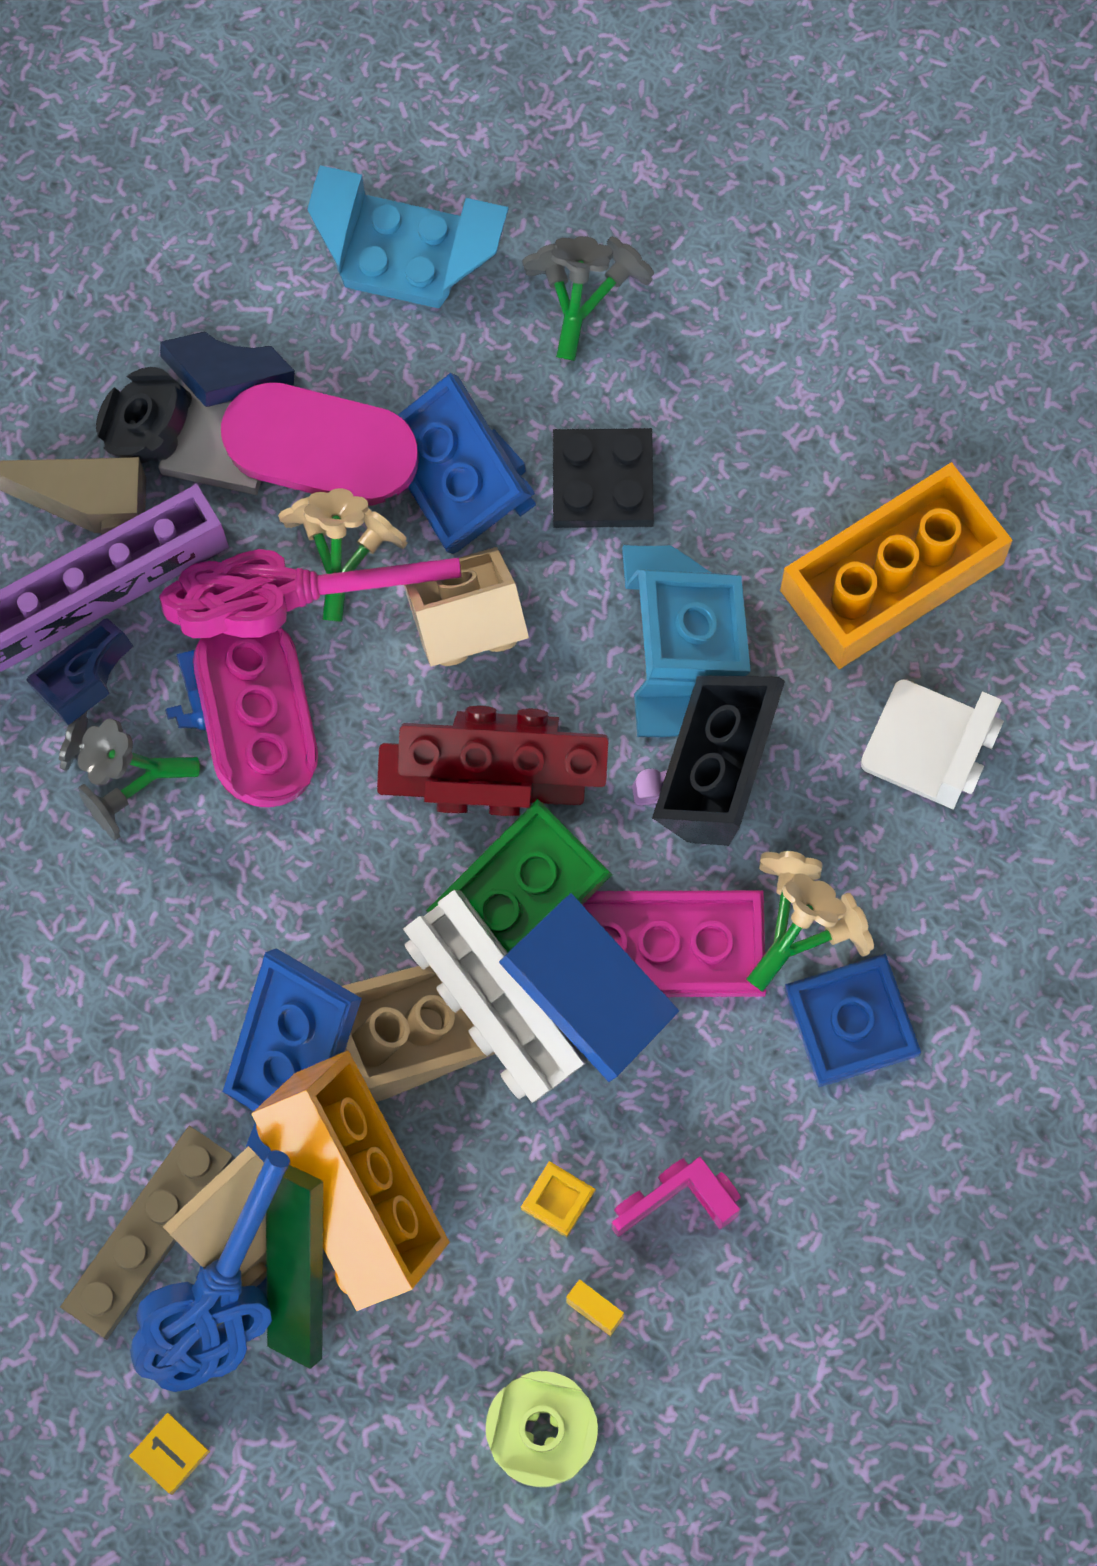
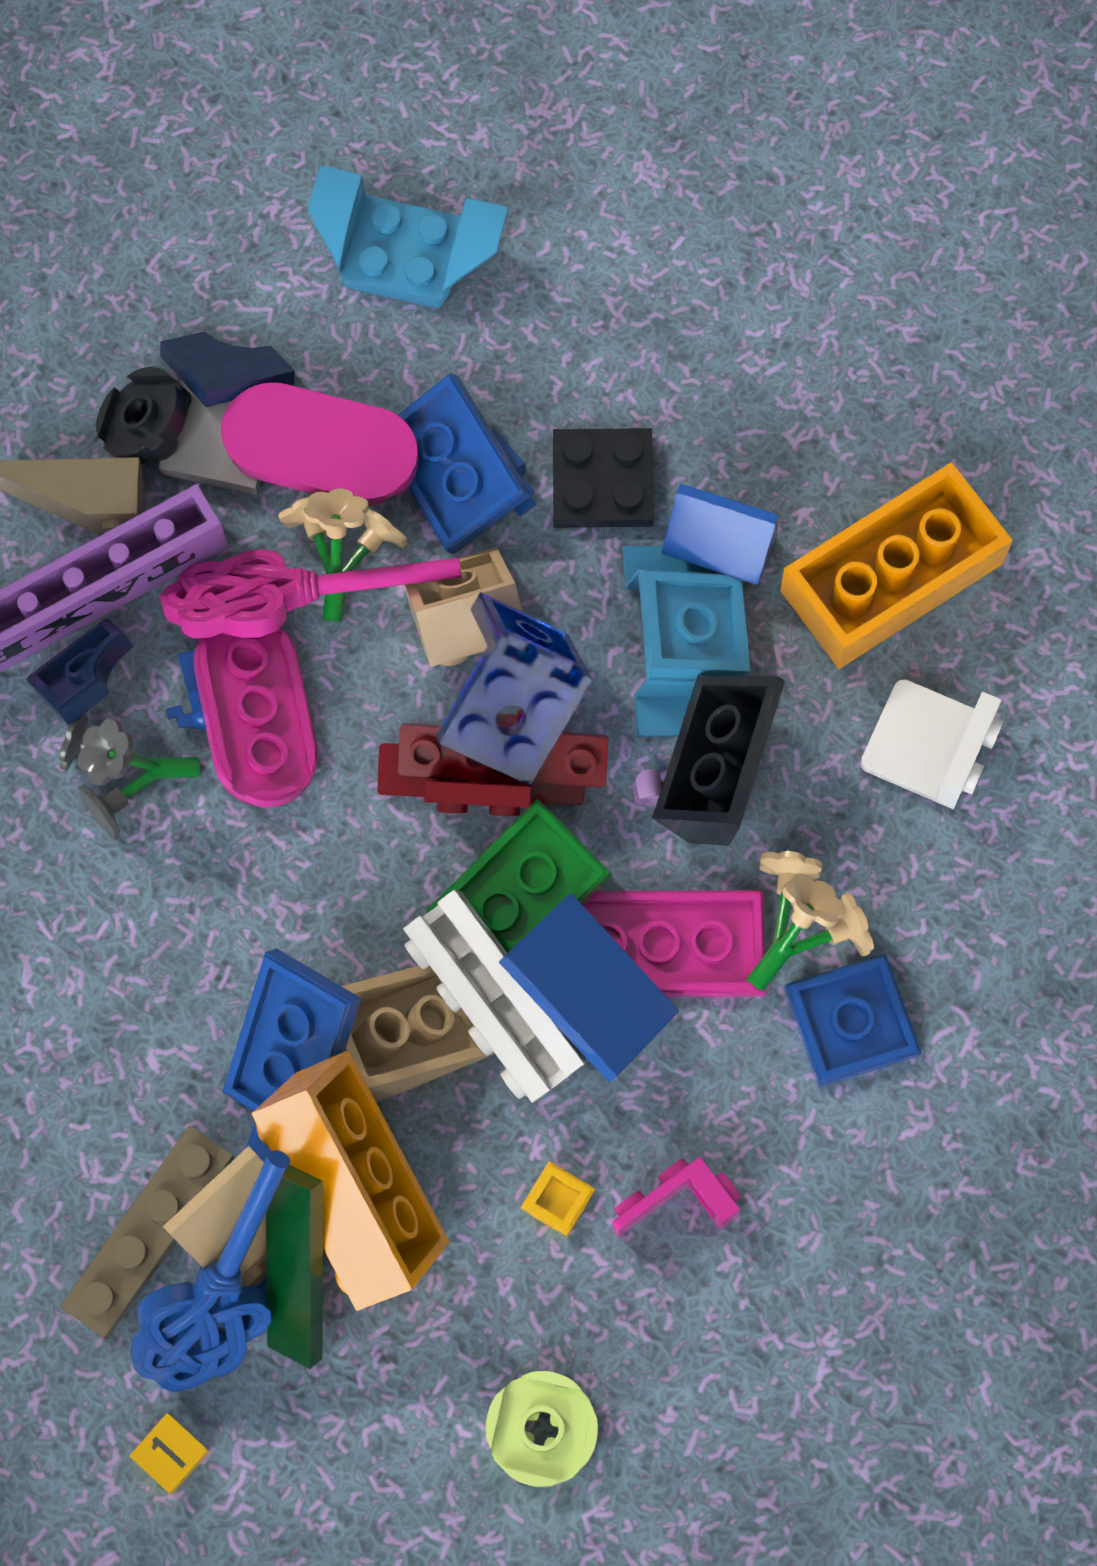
(524, 668): none -> clear blue bracket
(581, 257): dark grey plant -> none
(595, 1307): yellow tile -> none
(720, 534): none -> slope

